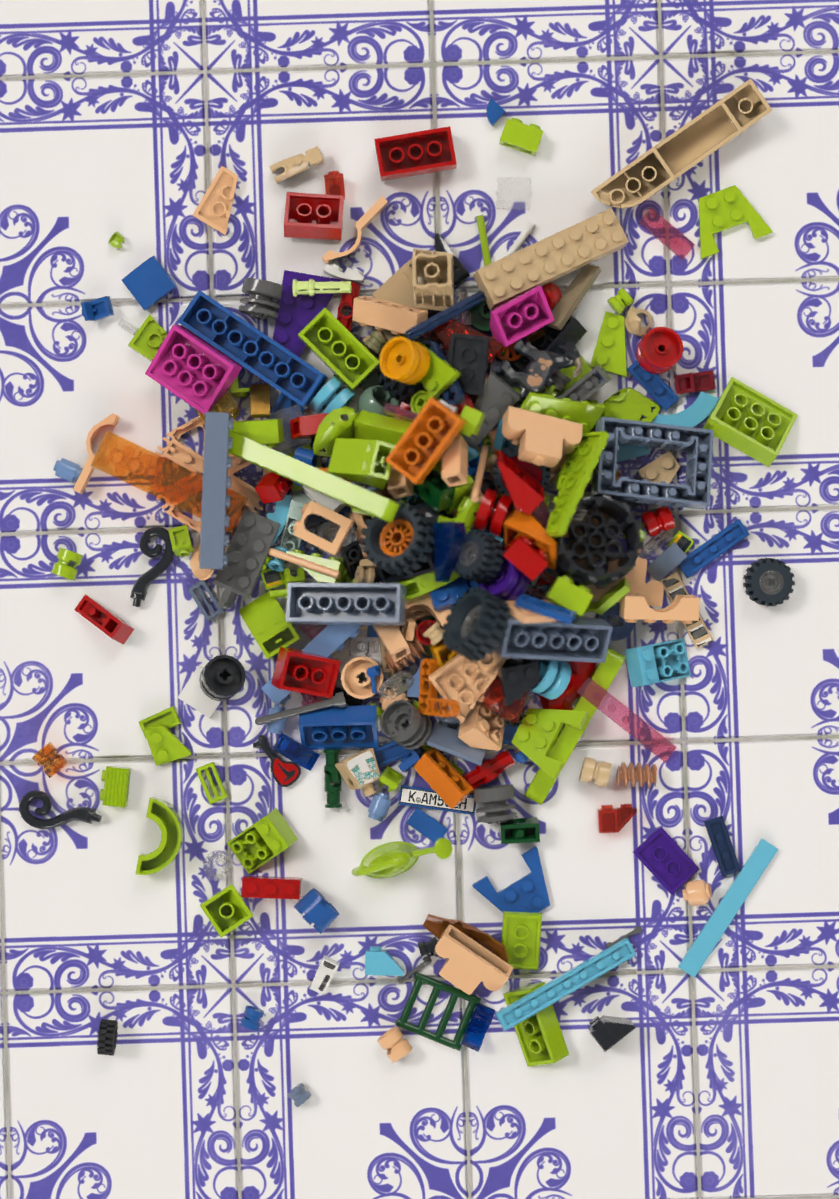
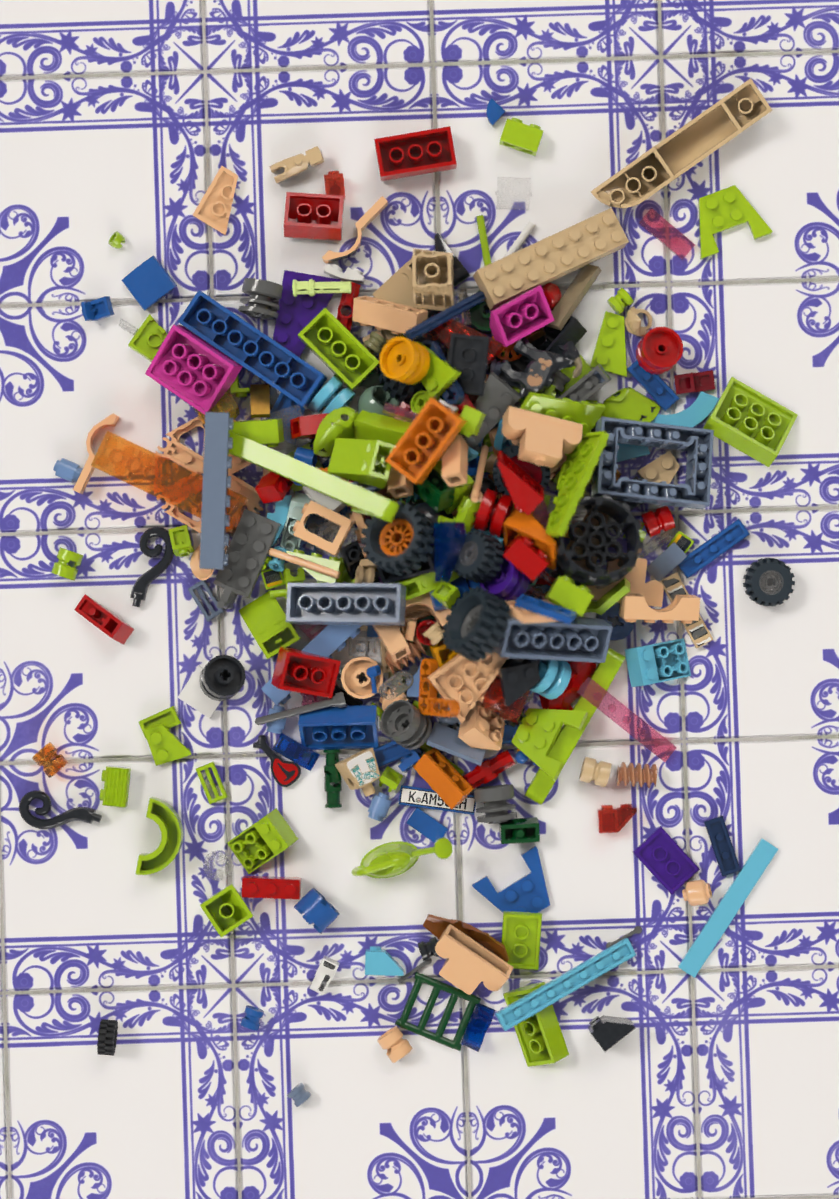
(446, 594): none -> lime slope

